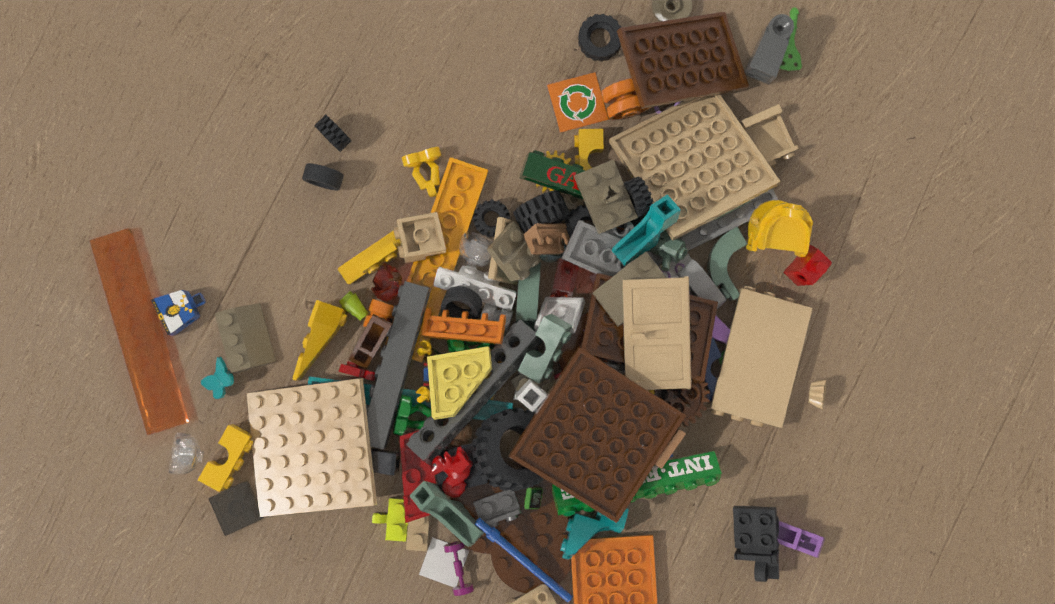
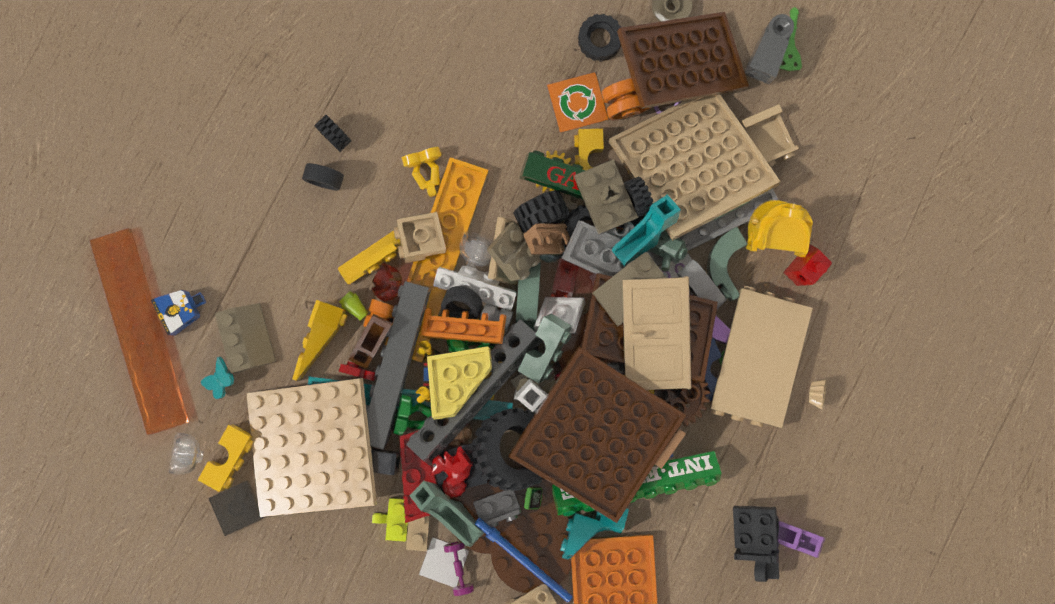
(481, 211): black tyre -> none

